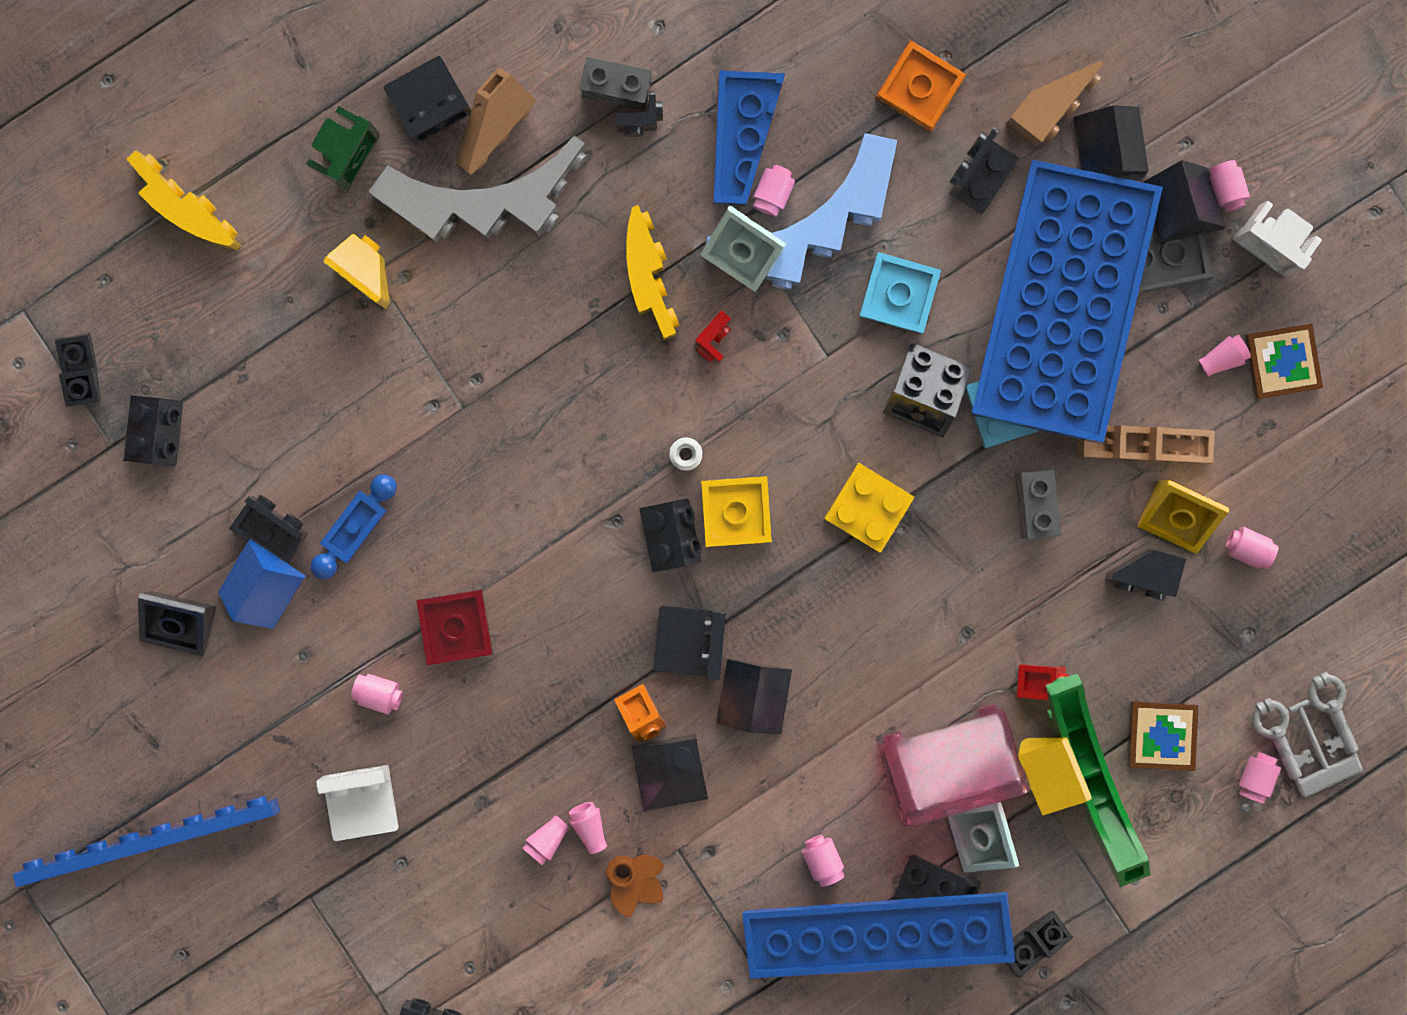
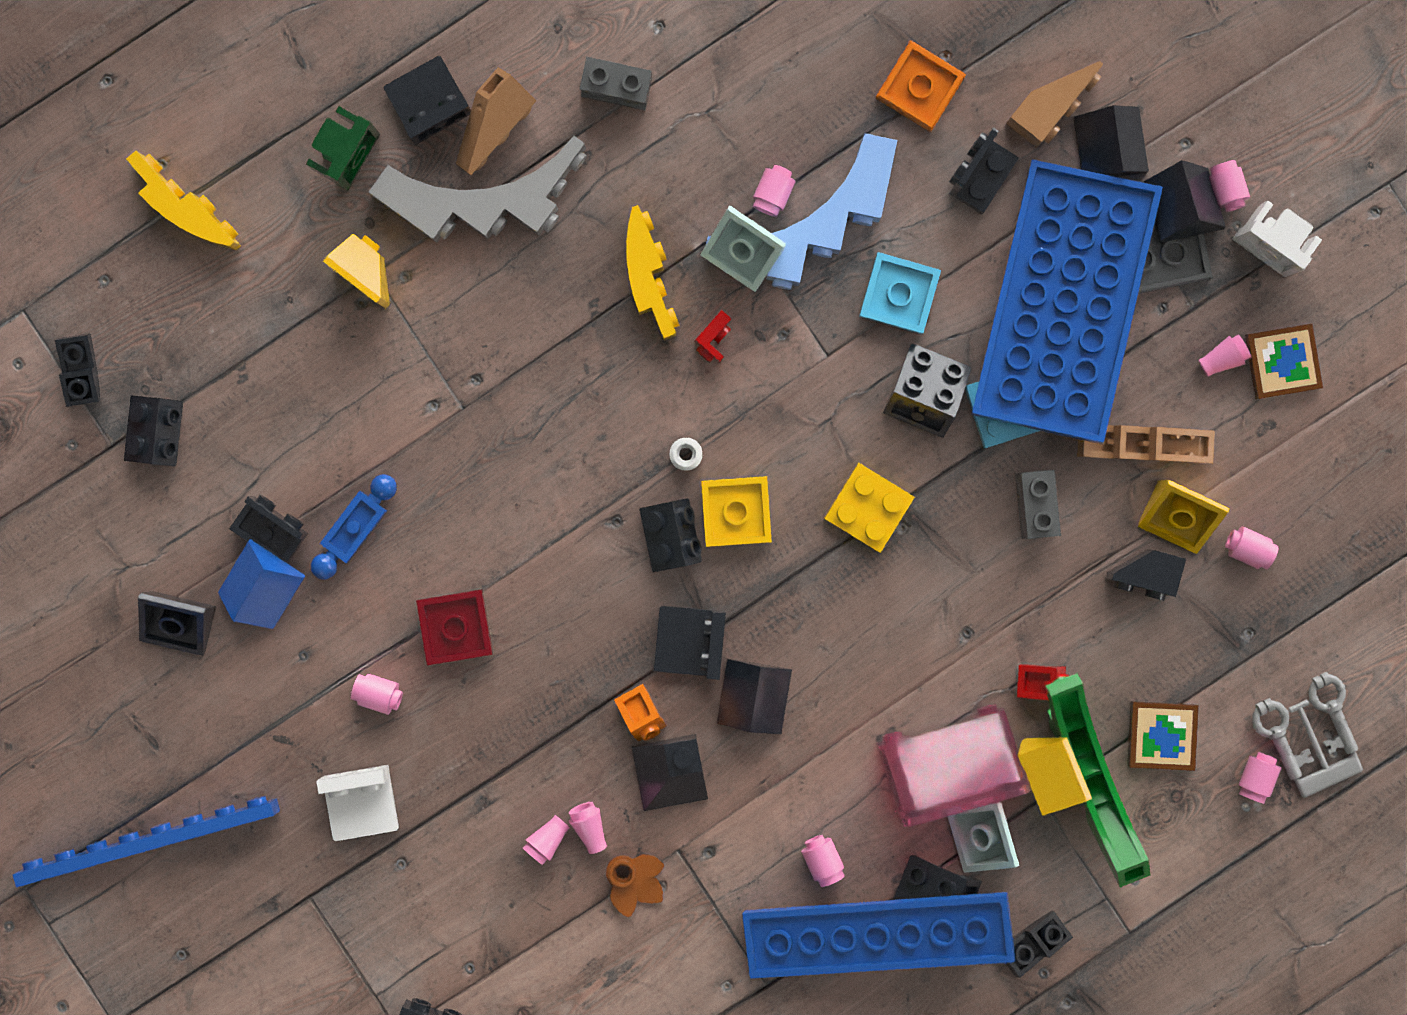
(635, 123): black bracket -> none
(743, 123): blue wing -> none

